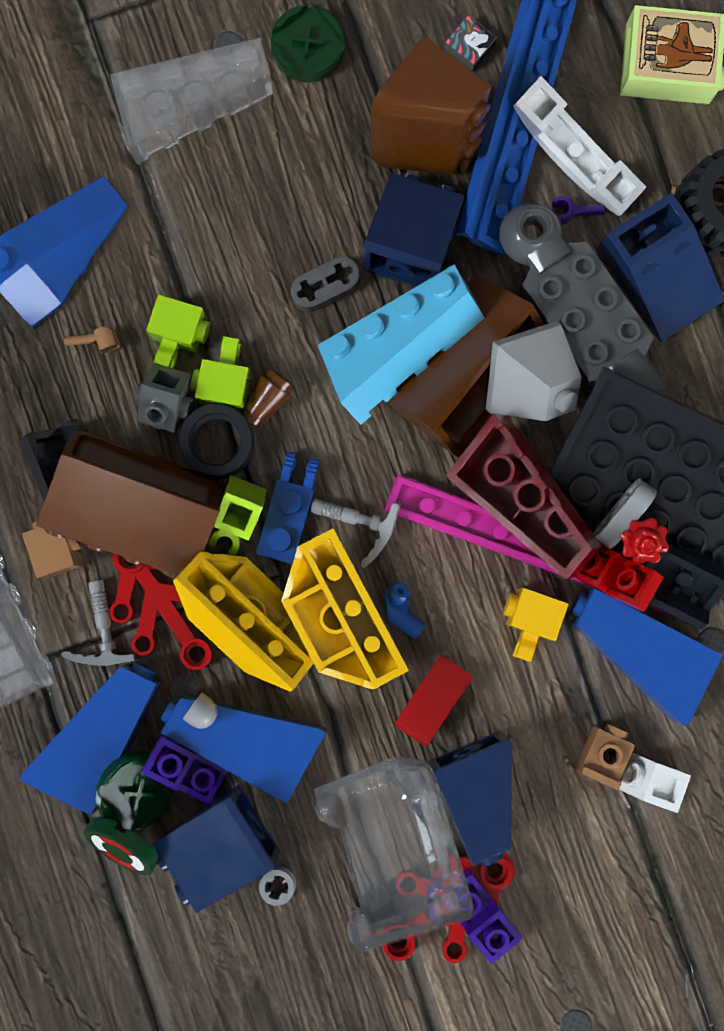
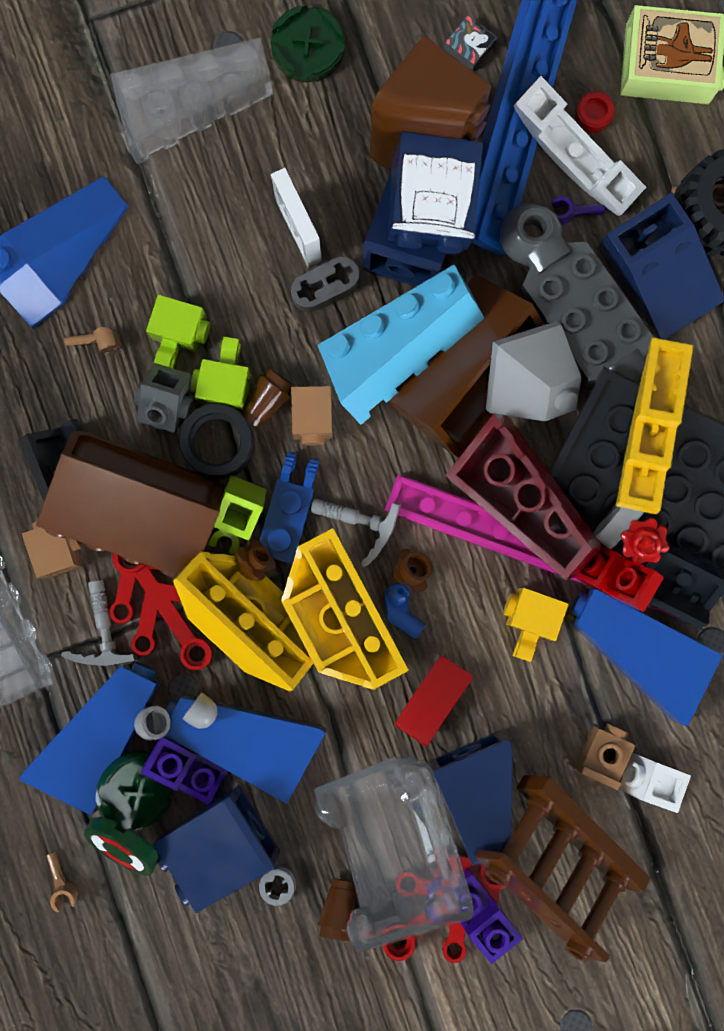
(60, 883): none -> medium nougat hand
(152, 723): none -> light grey hinge
(254, 560): none -> reddish brown plate
(296, 217): none -> white tile
(312, 414): none -> medium nougat brick
(337, 910): none -> reddish brown cone
(419, 563): none -> reddish brown plate
(434, 192): none -> slope
(594, 111): none -> red tile
(595, 850): none -> reddish brown fence
(654, 425): none -> yellow slope

